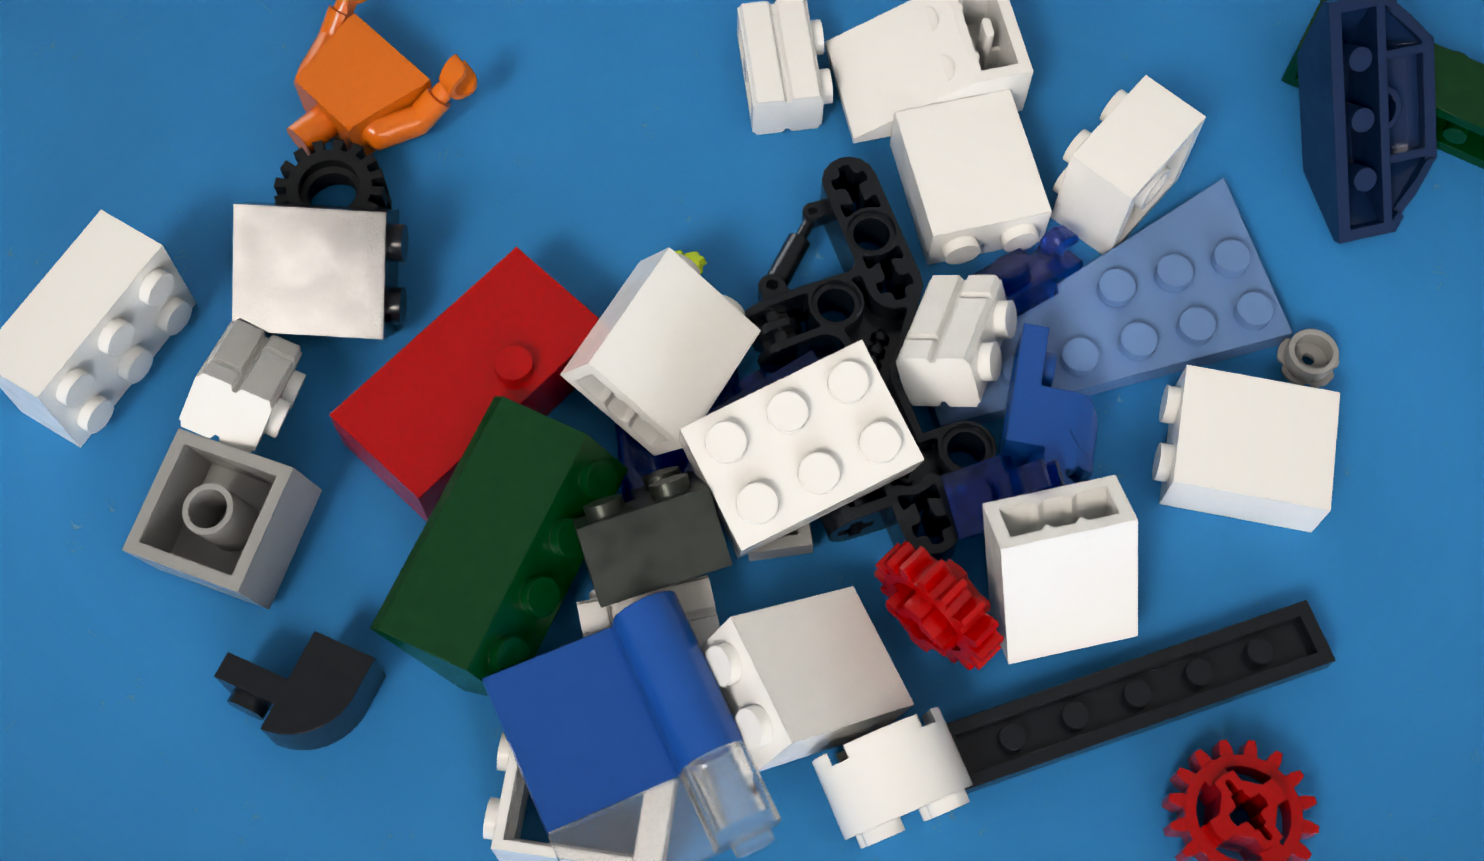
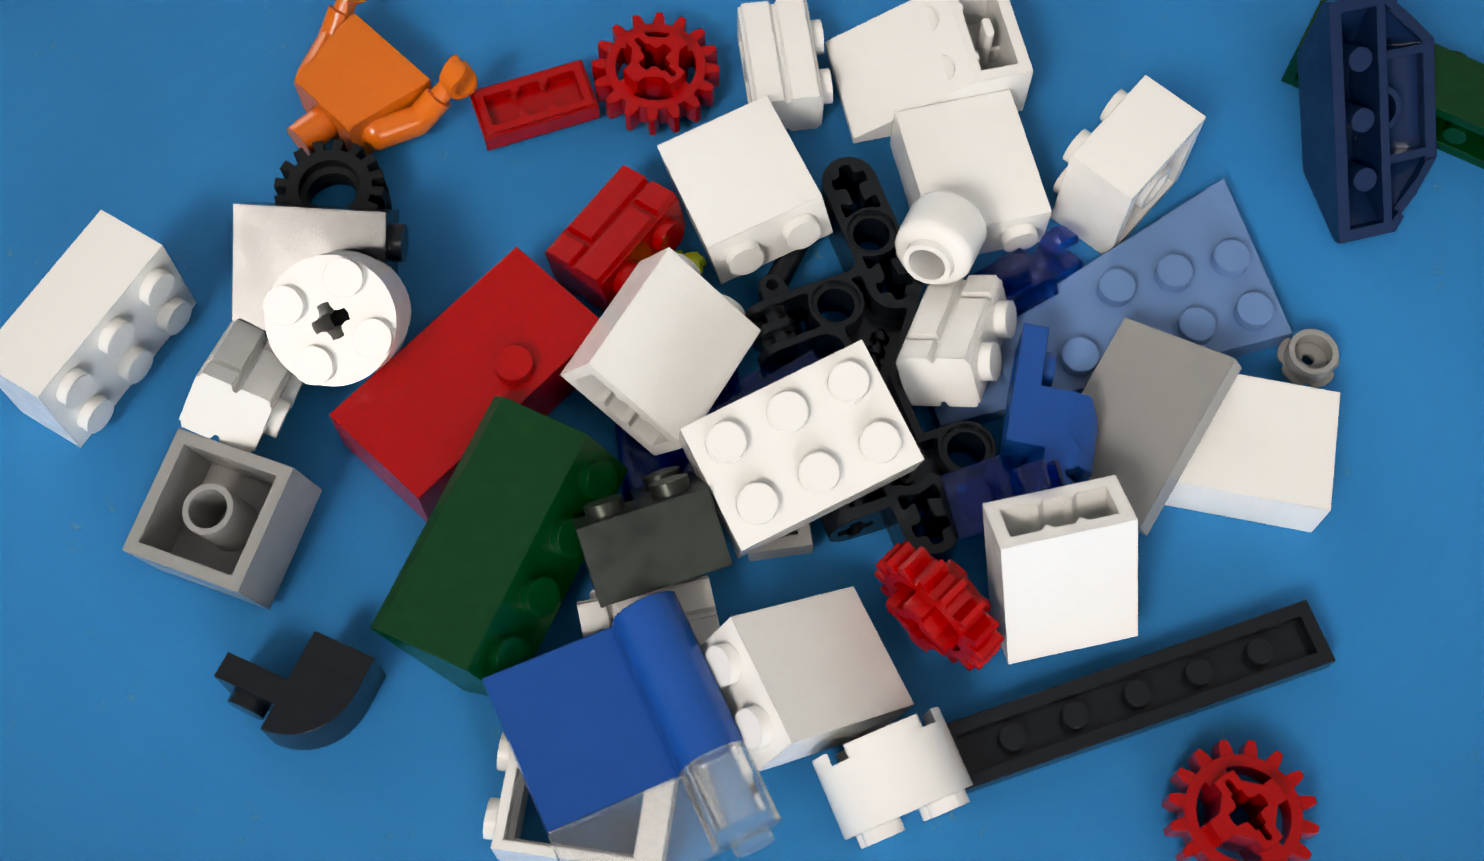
(301, 325): none -> white brick
(534, 105): none -> red plate
(613, 234): none -> red brick
(656, 73): none -> red gear
(745, 189): none -> white brick
(940, 238): none -> white head
(1153, 410): none -> light grey tile

